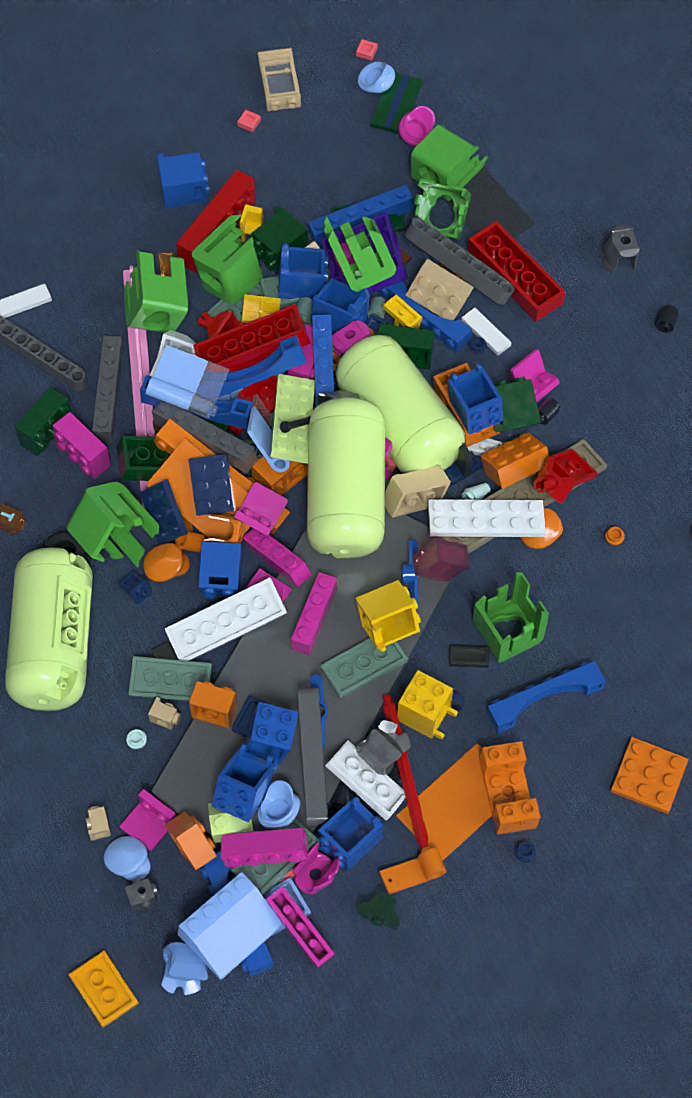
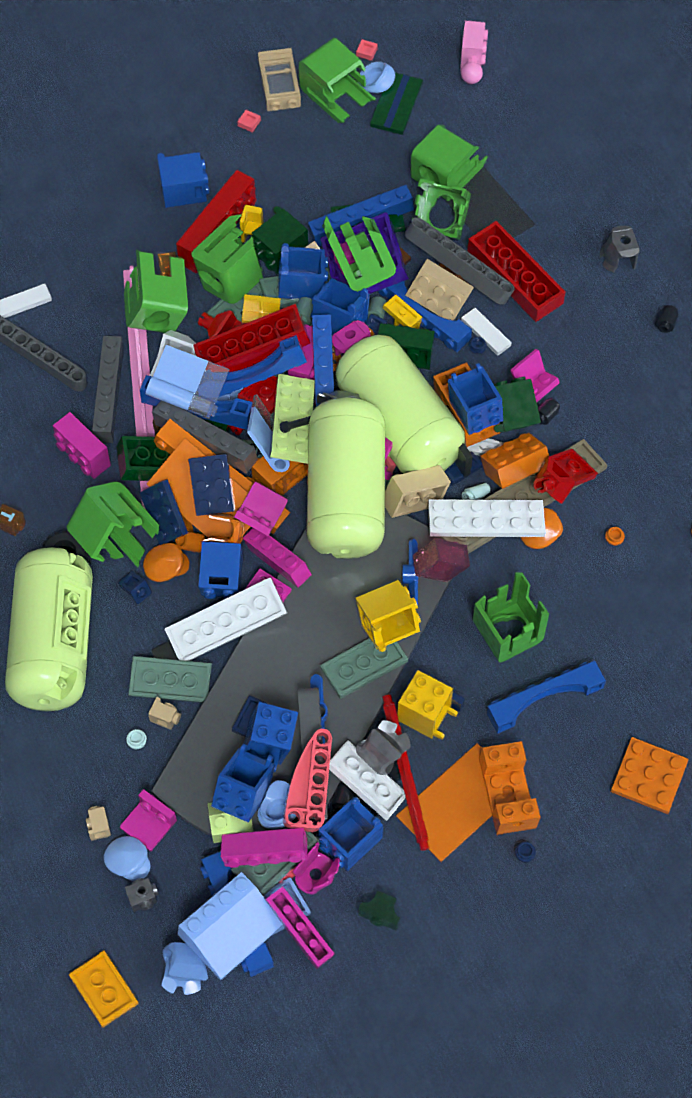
(36, 427): dark green brick -> none
(191, 840): orange brick -> none
(213, 704): orange brick -> none
(303, 787): none -> coral beam
(314, 613): dark pink brick -> none
(326, 78): none -> bright green piece
(414, 872): orange door -> none
(416, 125): dark pink piece -> none
(469, 656): pearl dark grey tile -> none
(473, 50): none -> bright pink brick

